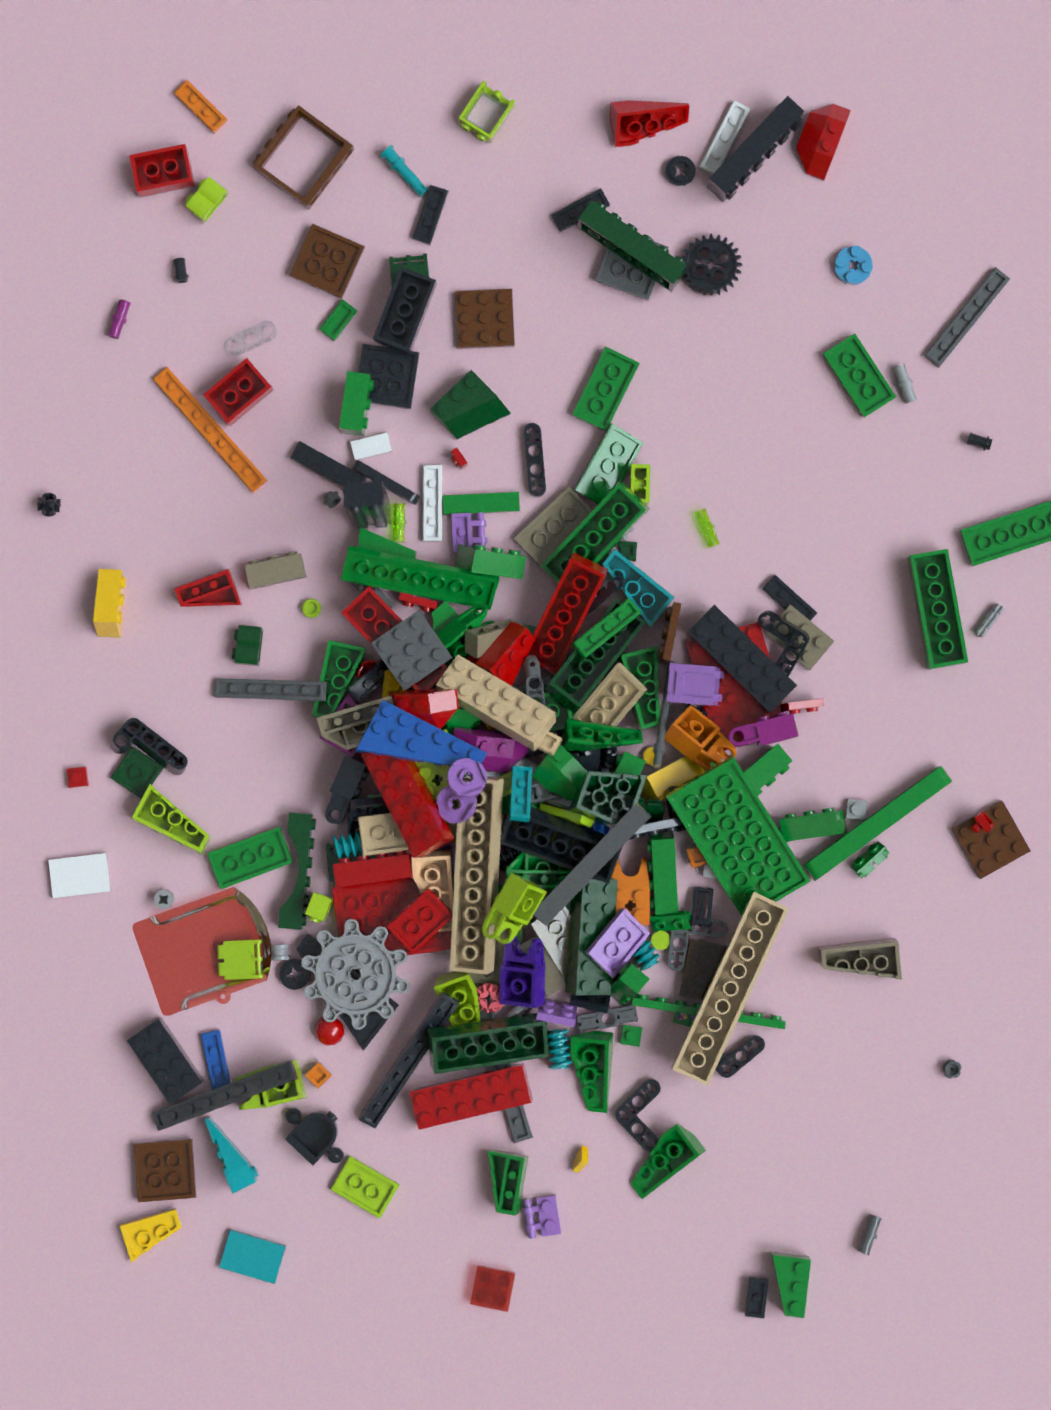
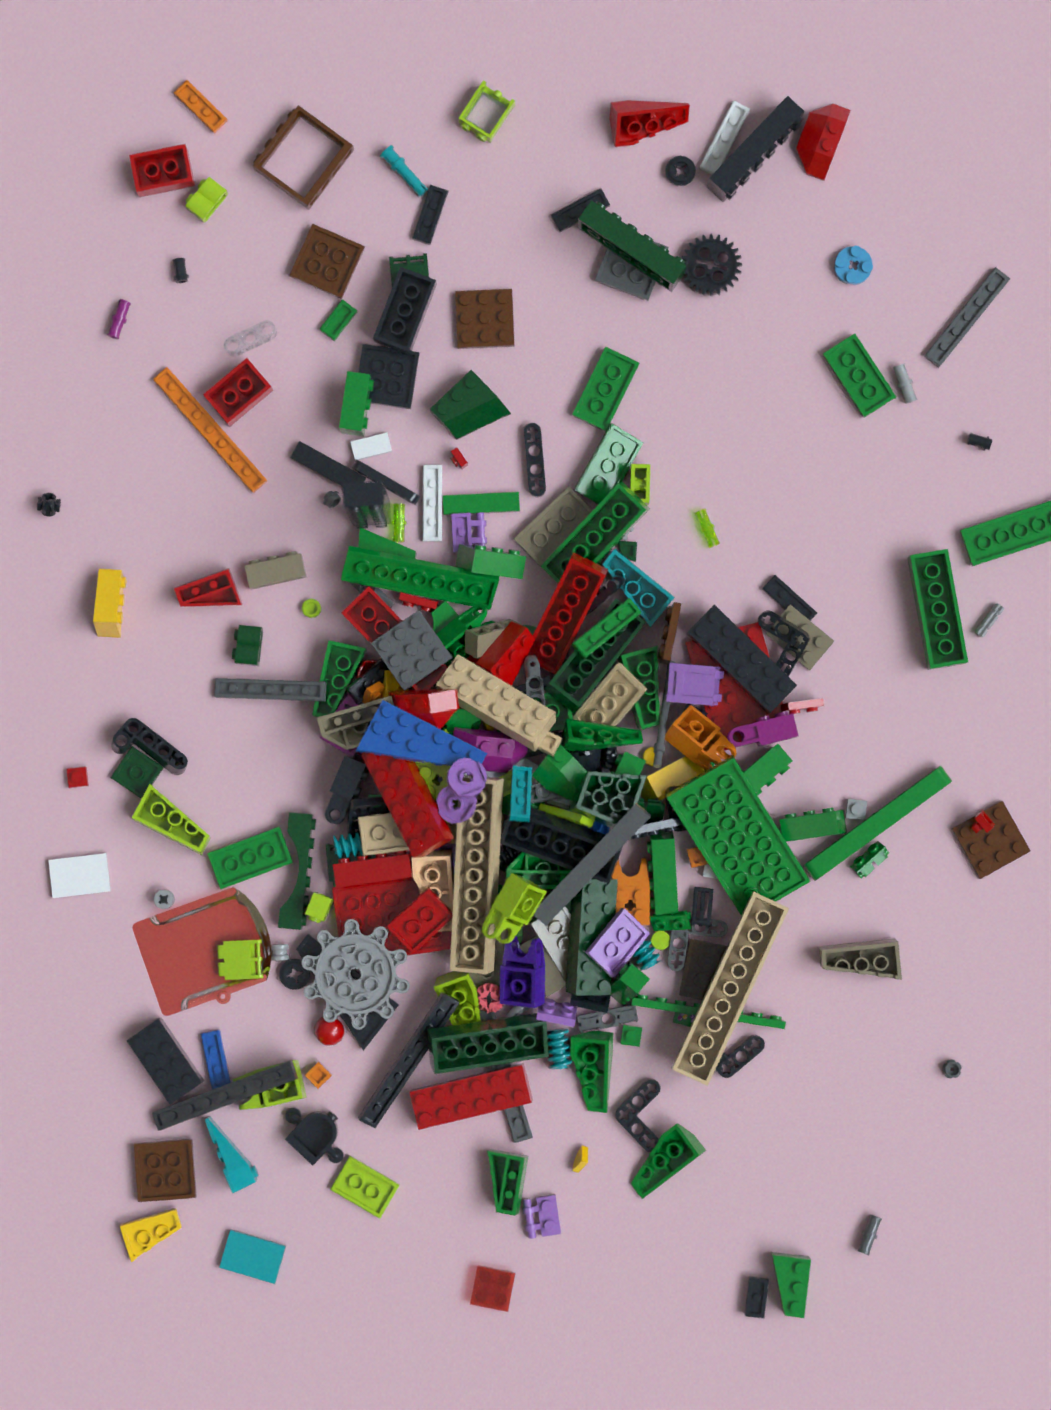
(373, 692): none -> orange plate

